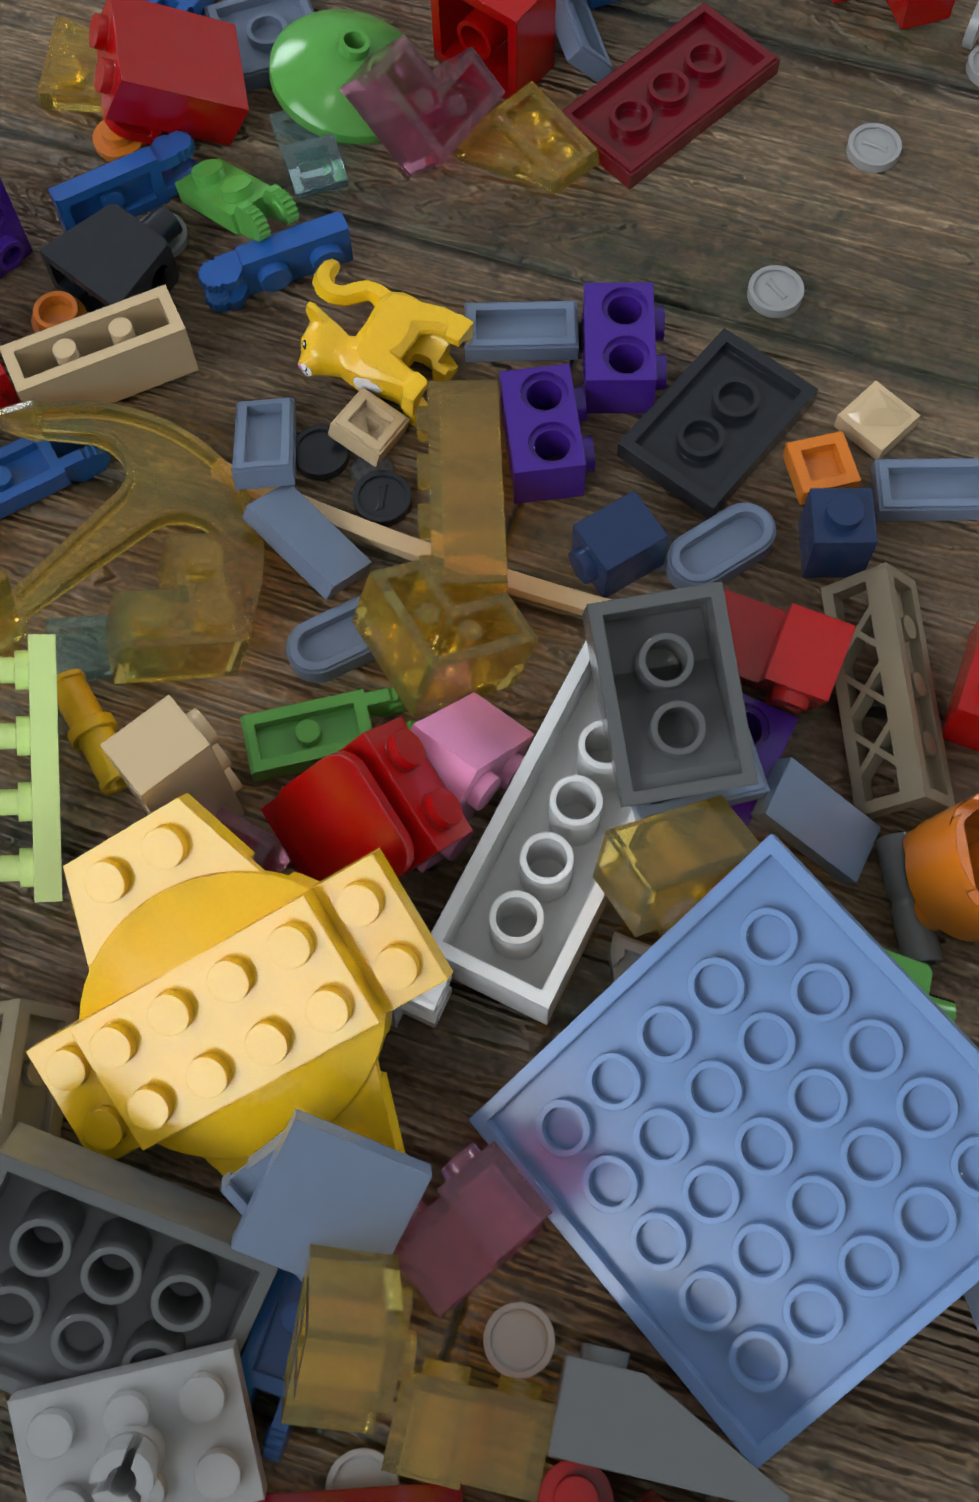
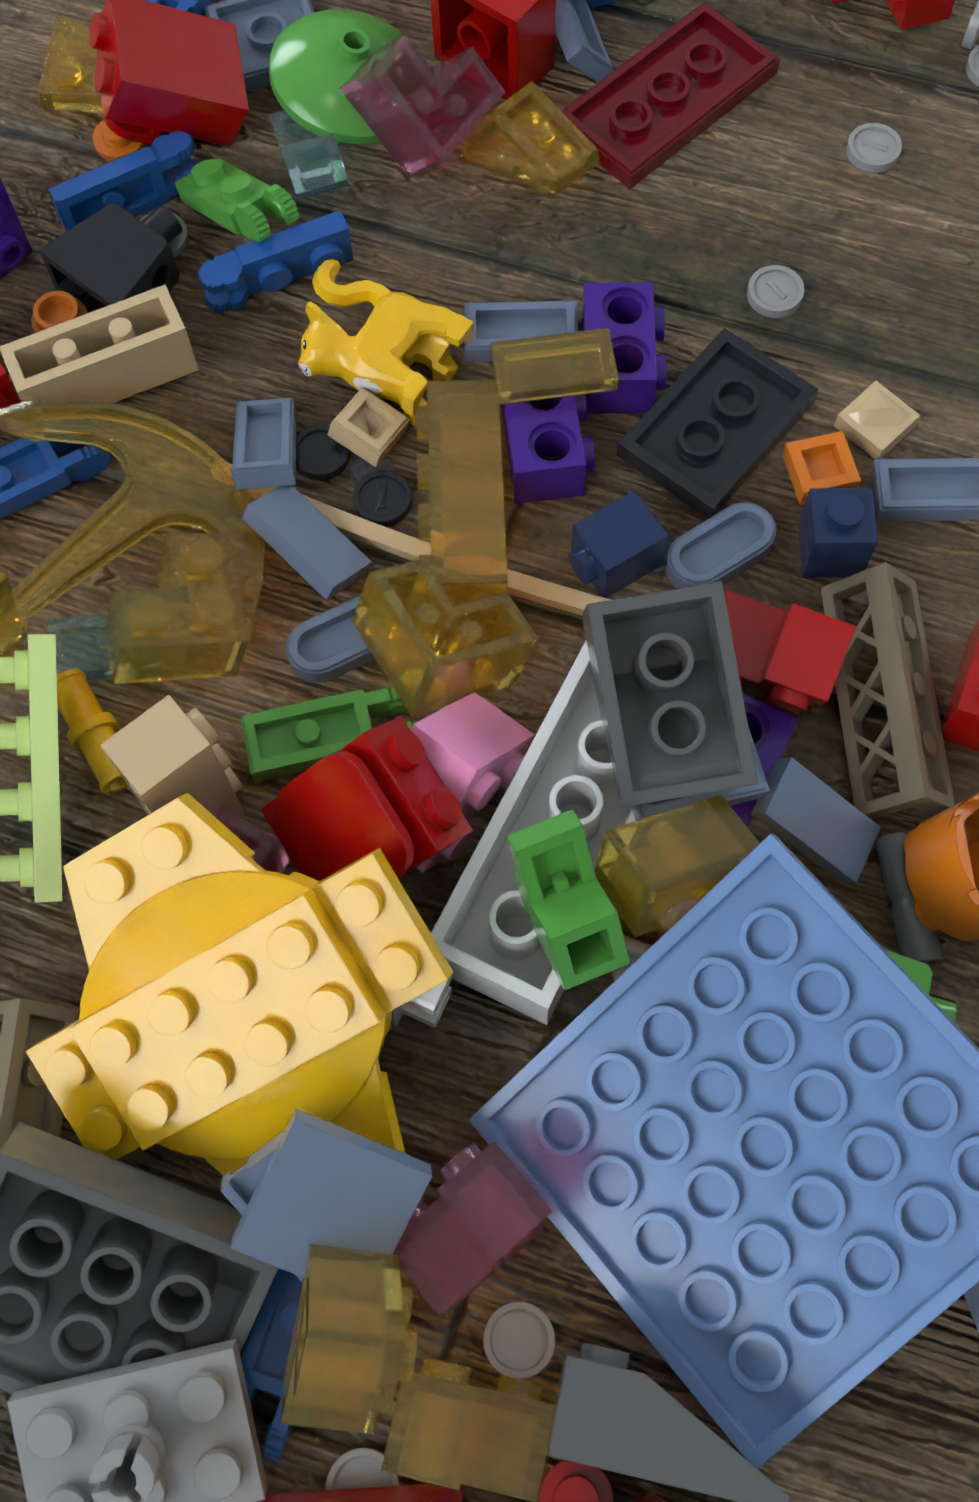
(554, 365): none -> clear yellow tile
(566, 901): none -> bright green brick

